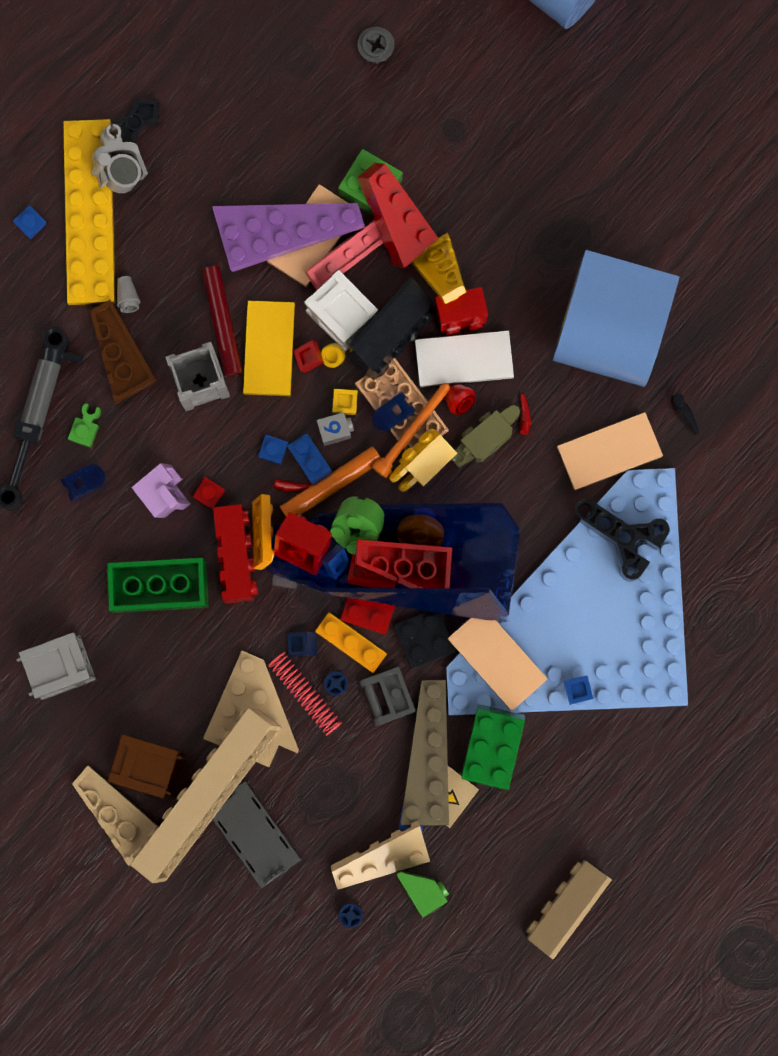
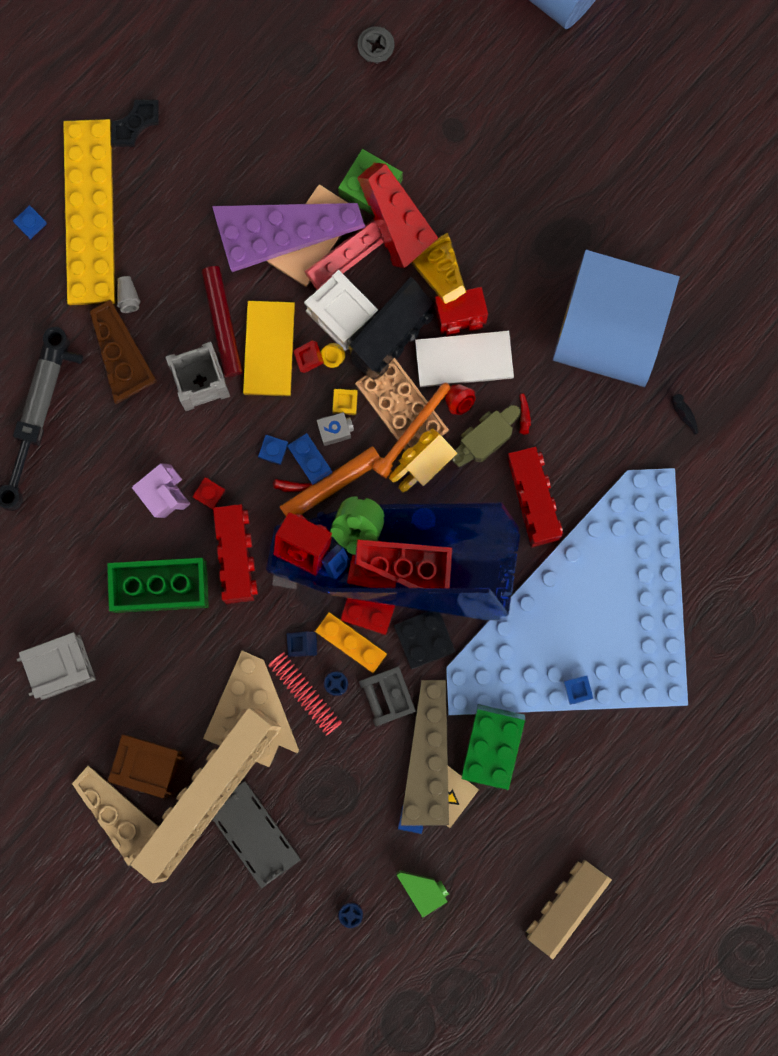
(84, 430): bright green plate -> none
(92, 478): clear blue plate -> none
(122, 170): light grey piece -> none
(262, 532): light orange plate -> none
(385, 418): clear blue plate -> none
(395, 854): tan wing -> none
(420, 530): reddish brown tile -> none
(498, 660): light nougat tile -> none
(534, 496): none -> red wedge
(609, 451): light nougat tile -> none
(637, 532): black beam -> none

